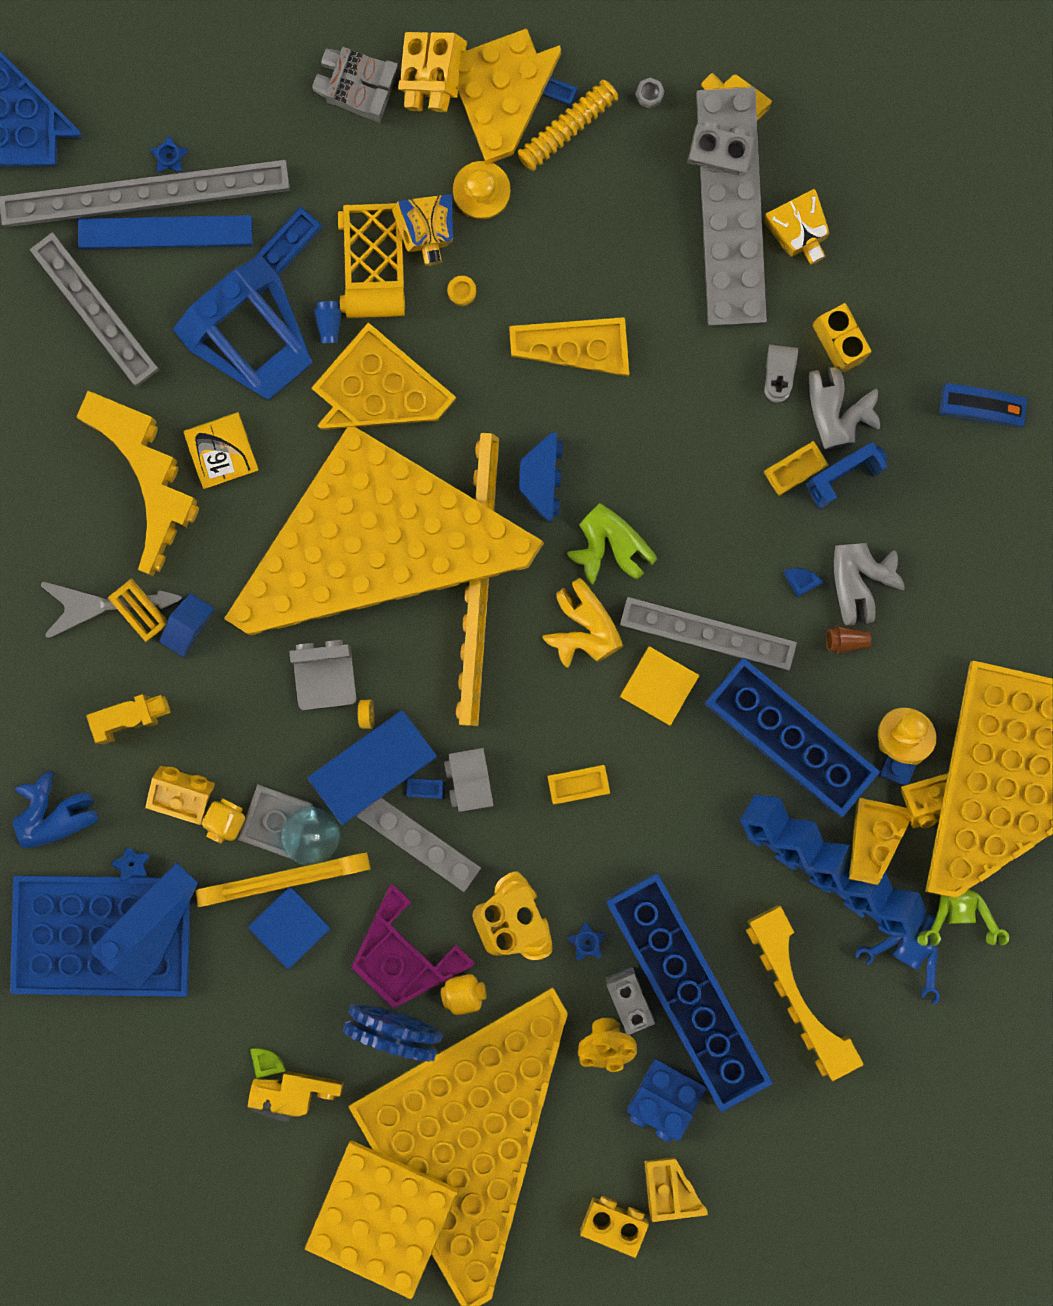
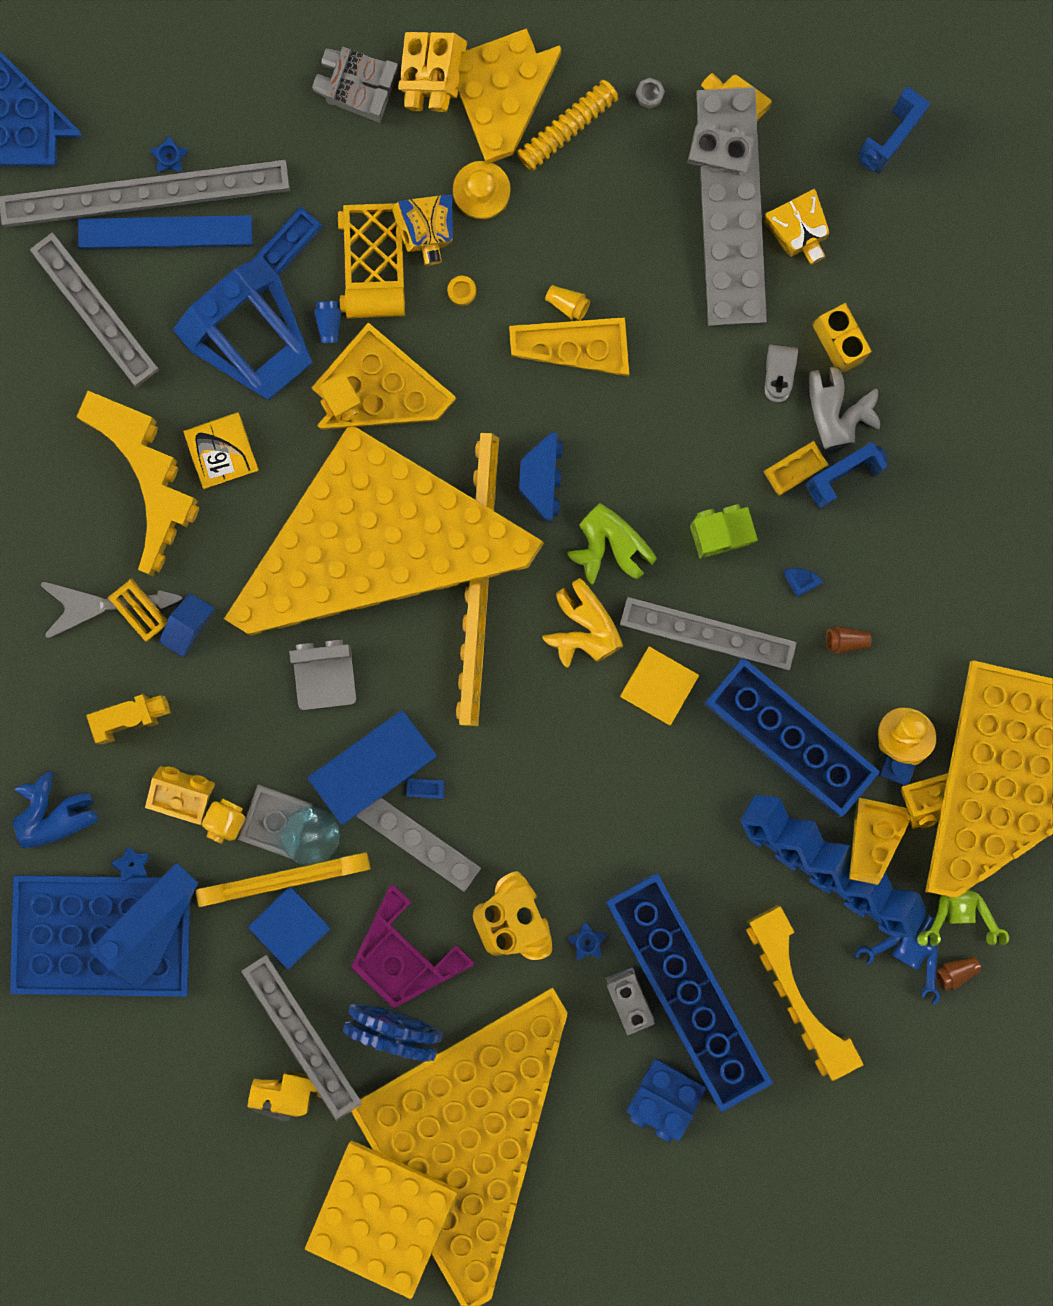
(266, 1062): lime tile -> none
(301, 1038): none -> light grey plate
(340, 398): none -> yellow brick
(366, 714): yellow tile -> none
(463, 994): yellow head -> none
(470, 780): light grey brick -> none
(561, 91): blue piece -> none
(568, 302): none -> yellow cone
(578, 784): yellow tile -> none
(607, 1046): yellow plate -> none
(610, 1233): yellow brick -> none
(670, 1192): yellow wing -> none
(722, 532): none -> lime brick
(851, 588): light grey piece -> none
(909, 108): none -> blue panel
(955, 973): none -> dark orange cone
(982, 405): blue slope -> none

